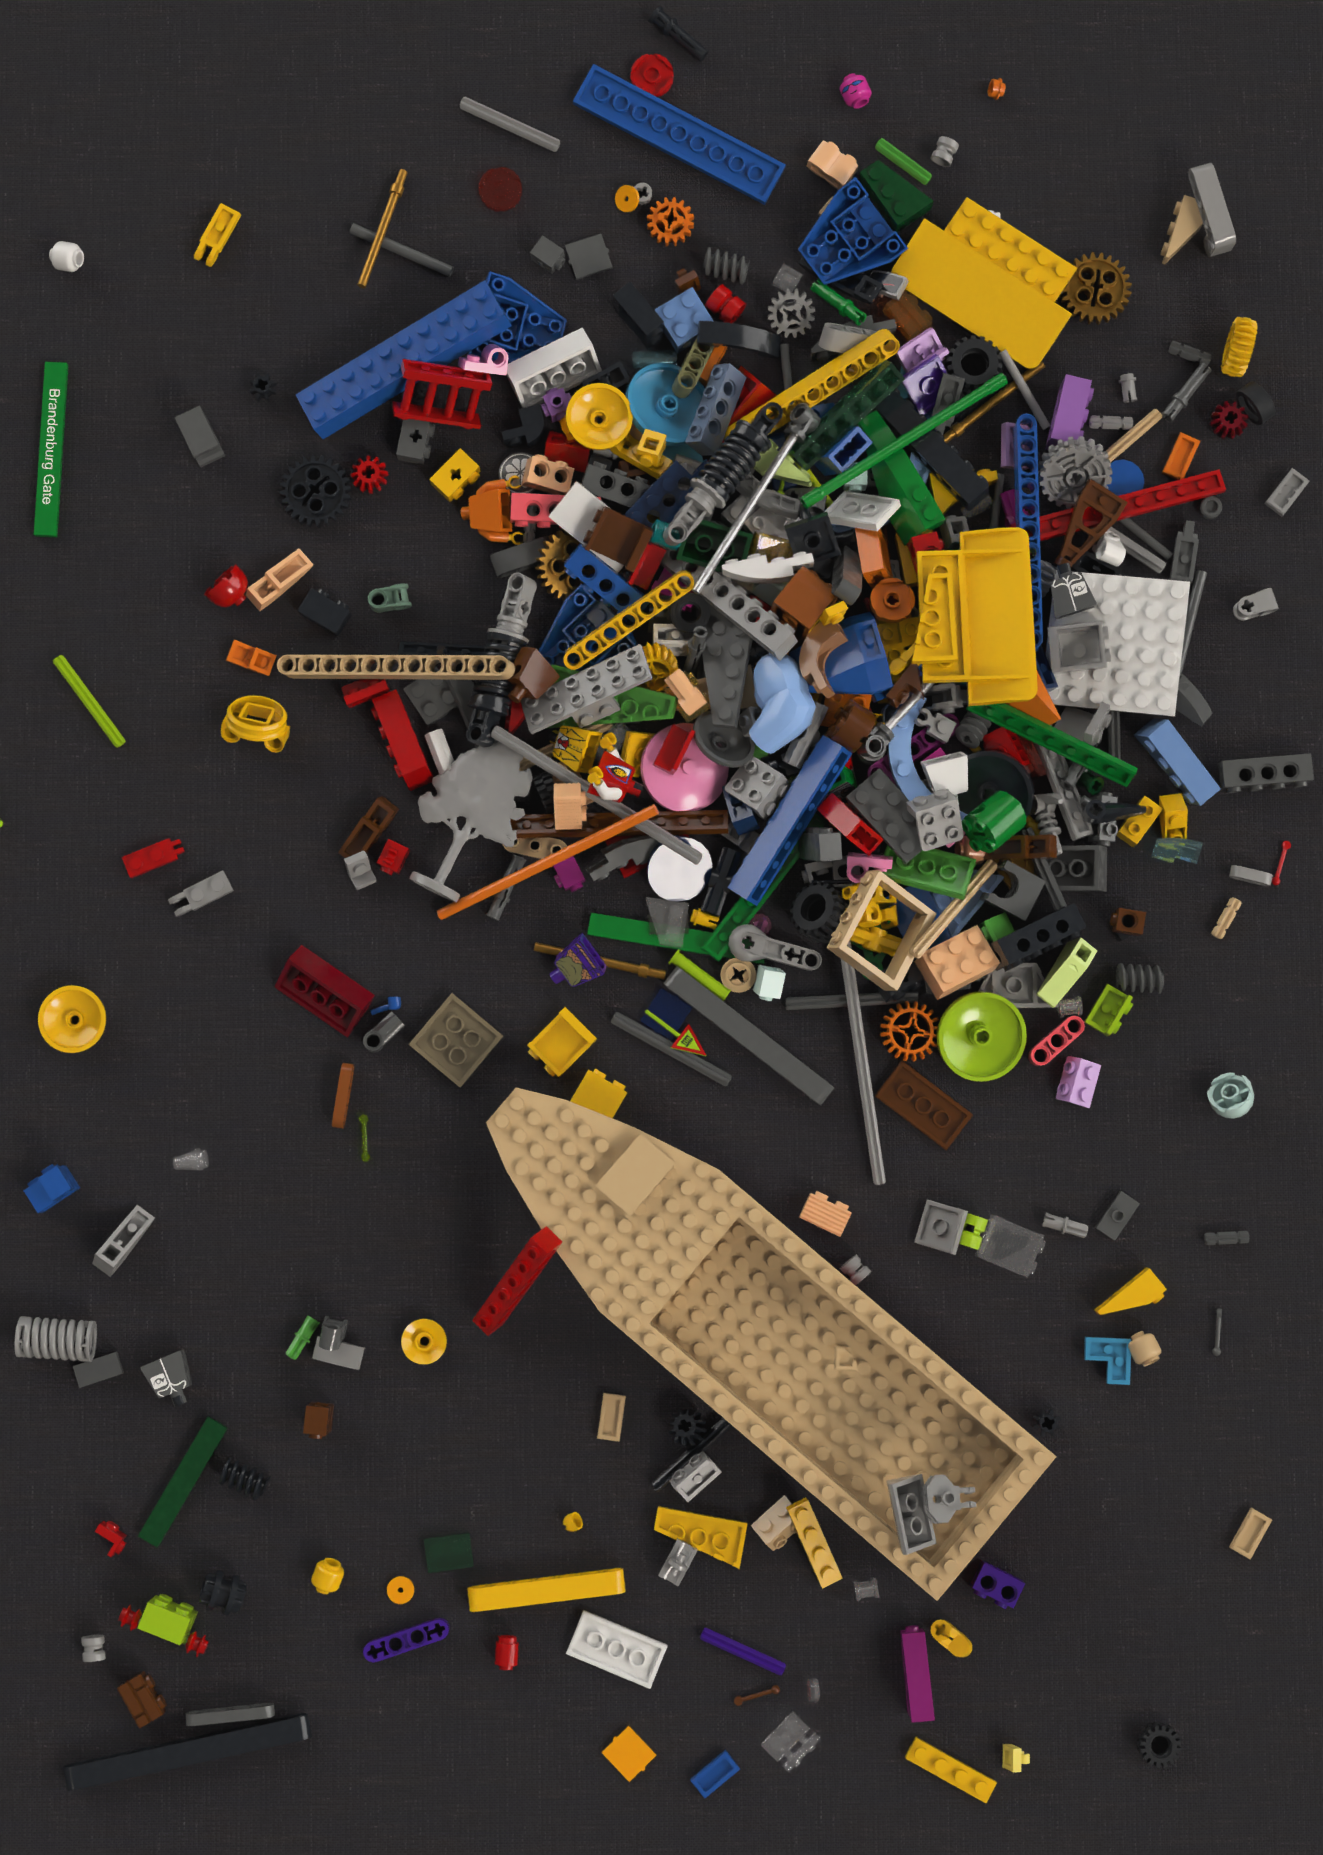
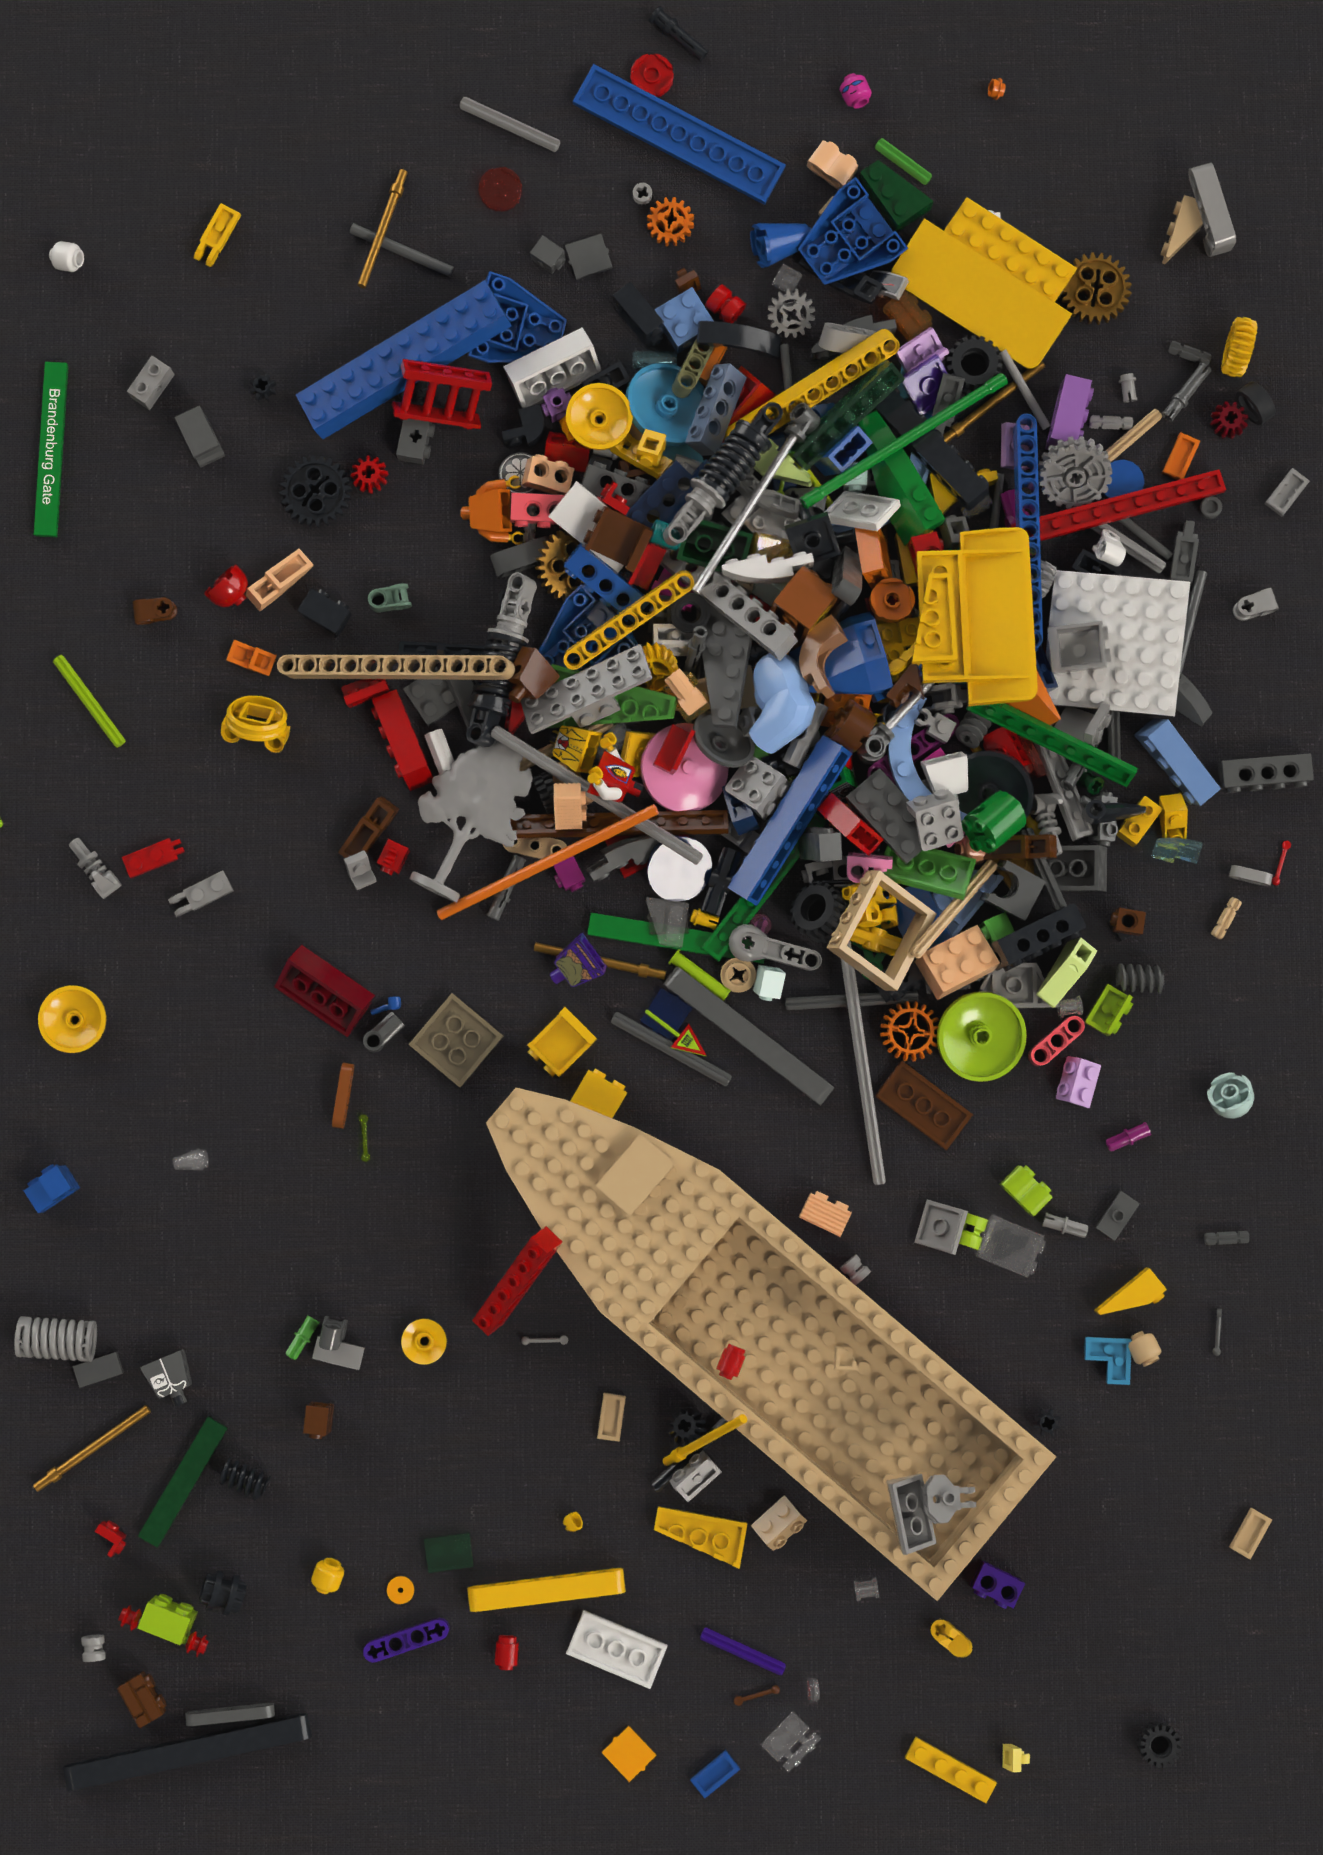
(55, 1474): none -> pearl gold bar
(104, 882): none -> light grey piece
(122, 1241): light grey slope -> none
(150, 382): none -> light grey brick
(150, 610): none -> reddish brown piece
(458, 464): yellow brick -> none
(486, 365): bright pink plate -> none
(526, 1340): none -> light grey hinge
(616, 502): none -> red bracket
(633, 198): light orange wheel -> none
(678, 1562): light grey hips -> none
(680, 1453): none -> yellow bar
(725, 266): dark grey piece -> none
(731, 1361): none -> red brick
(776, 241): none -> blue cone
(814, 1542): yellow plate -> none
(834, 613): yellow plate -> none
(843, 305): green pin -> none
(917, 1674): magenta slope -> none
(945, 149): light grey wheel -> none
(1026, 1190): none -> lime brick
(1070, 593): dark grey torso -> none
(1101, 500): reddish brown plate -> none
(1128, 1137): none -> magenta axle

